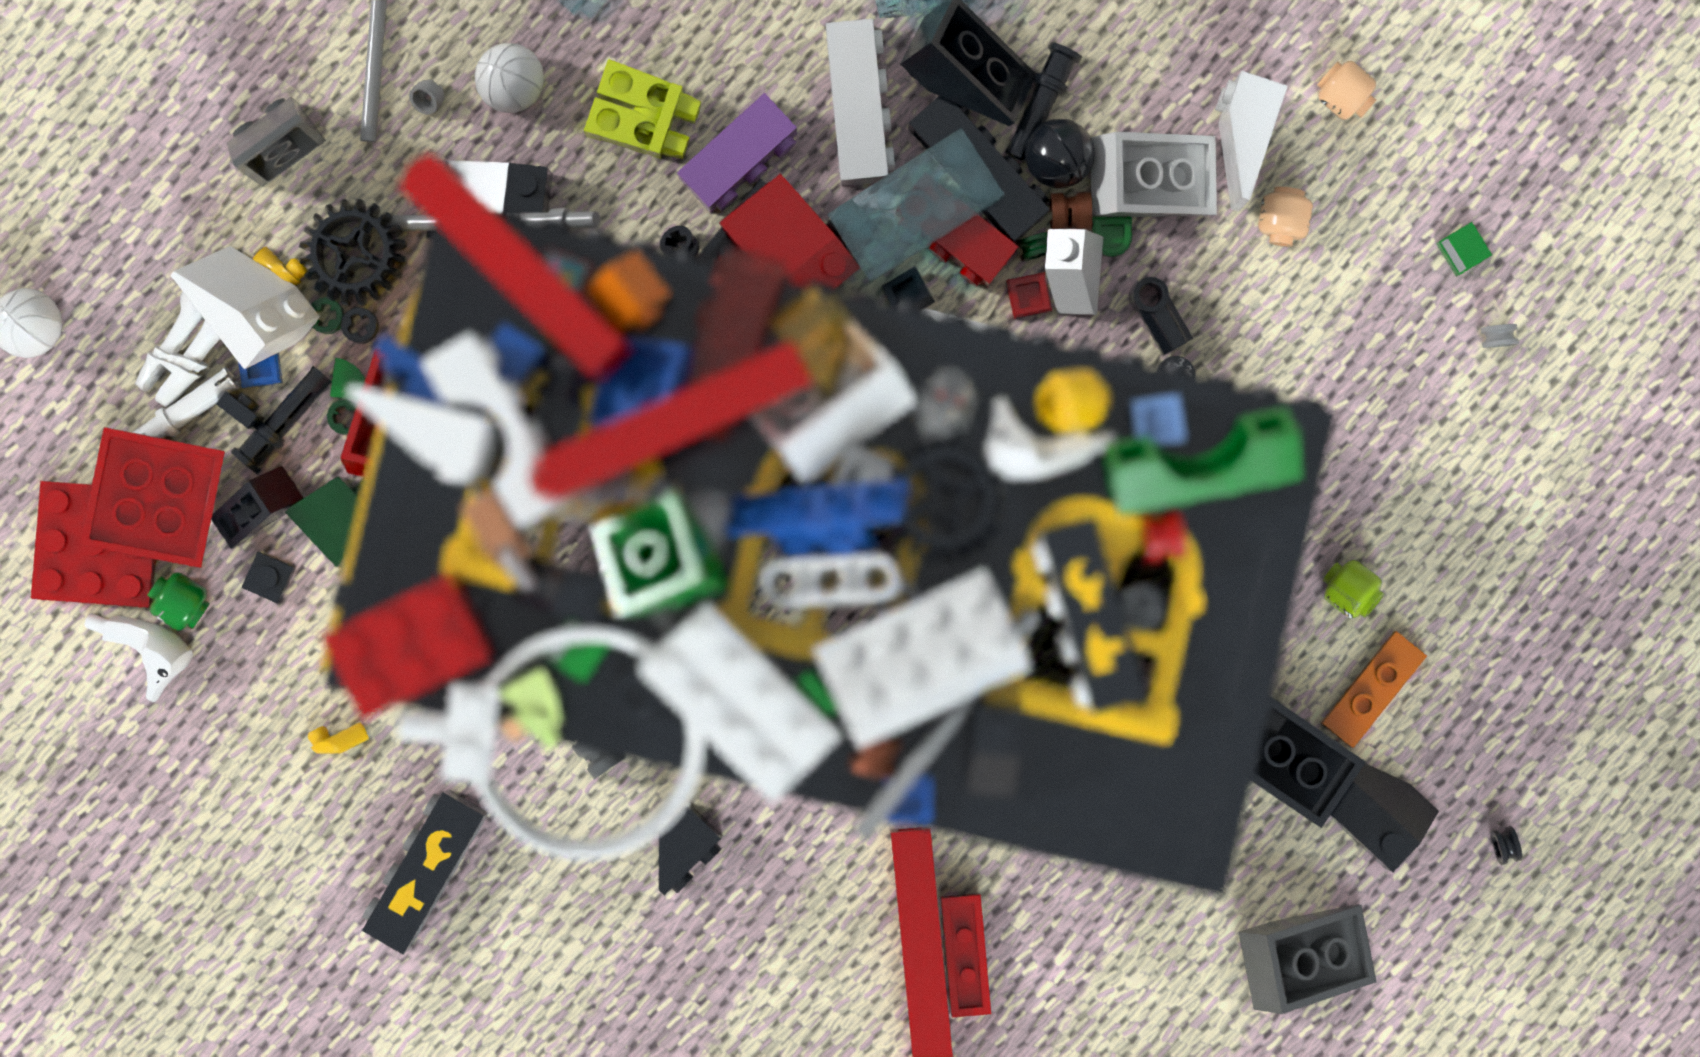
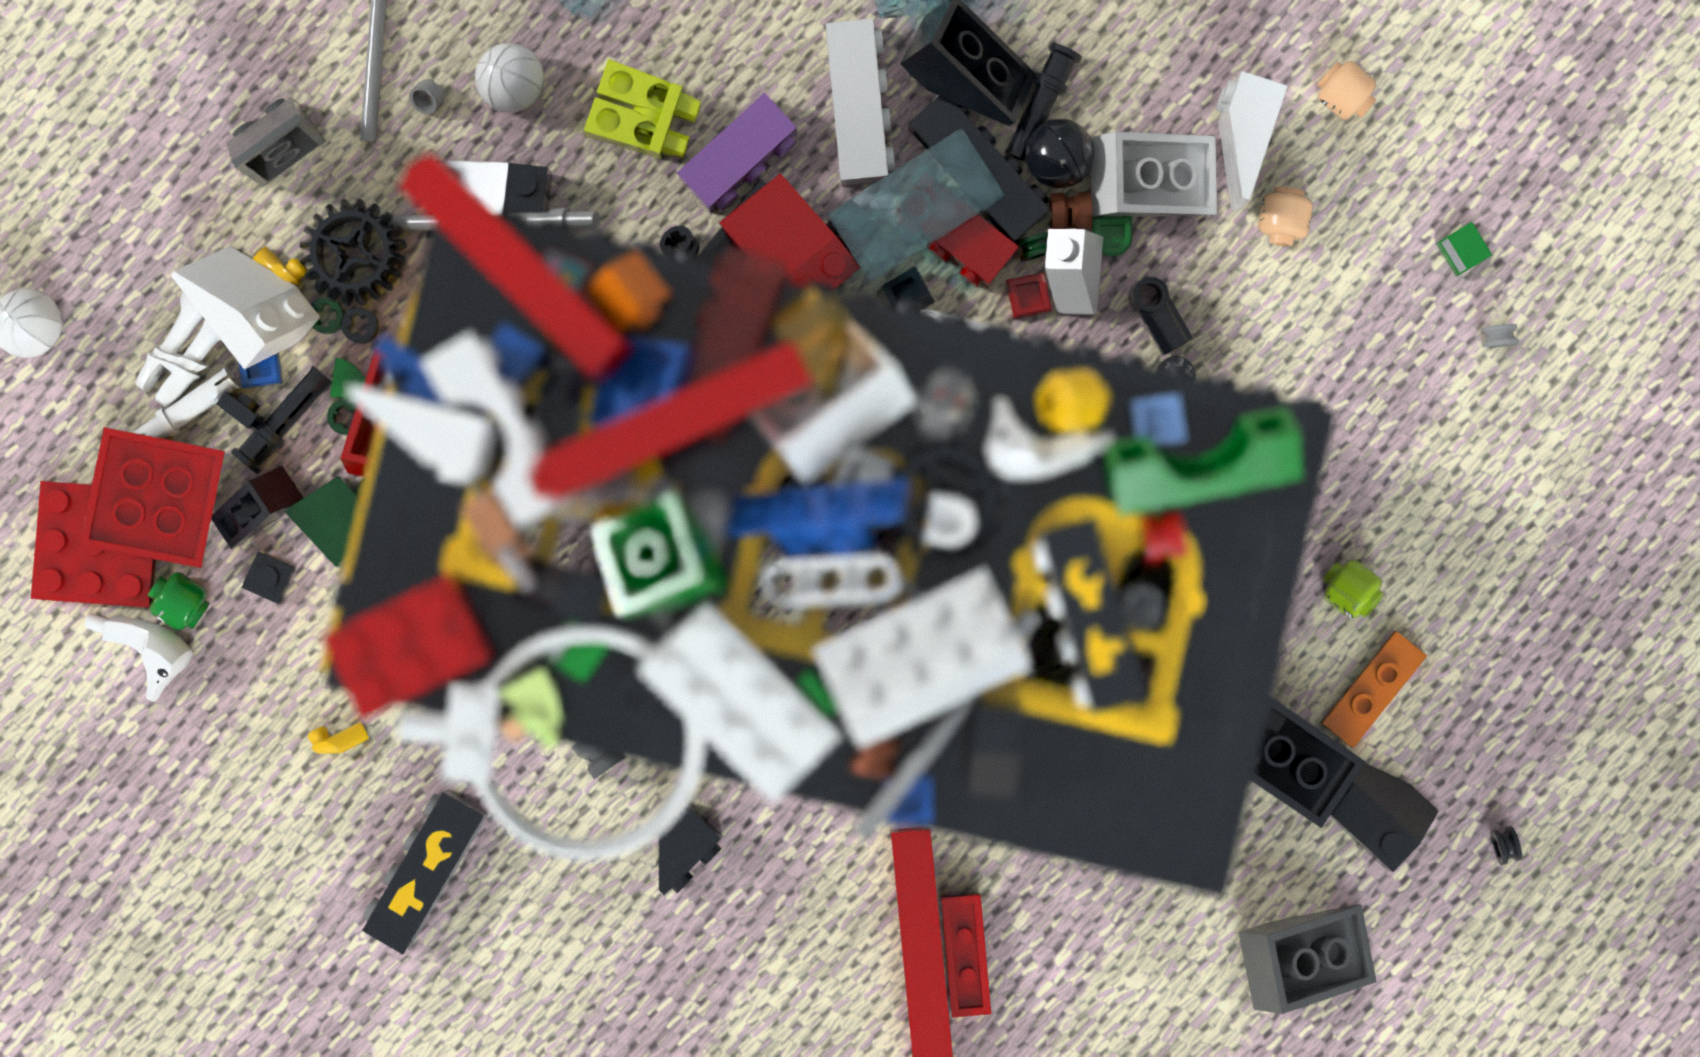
(949, 521): none -> white tile

